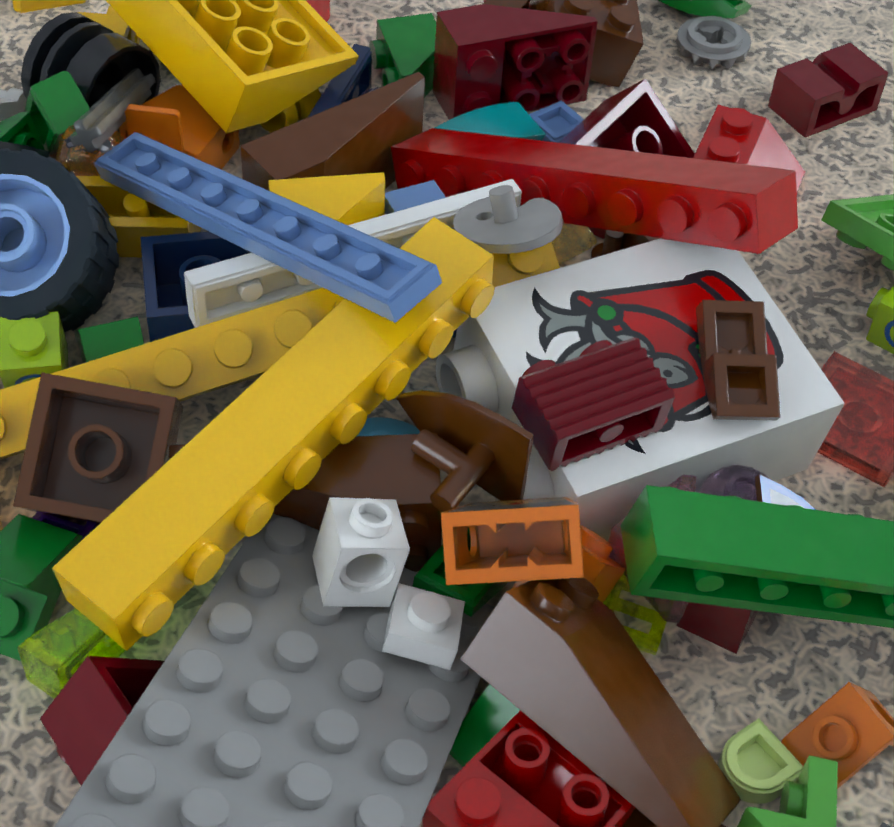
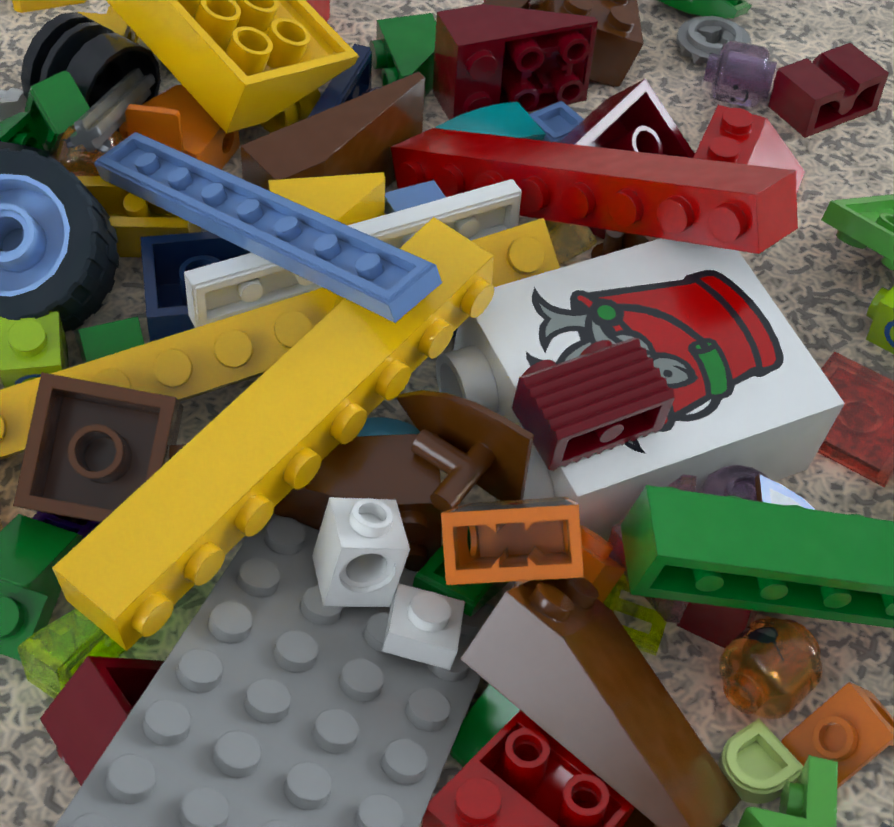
(503, 227): light grey piece -> none
(735, 360): reddish brown slope -> none
(740, 73): none -> clear purple head
(772, 665): none -> clear orange head

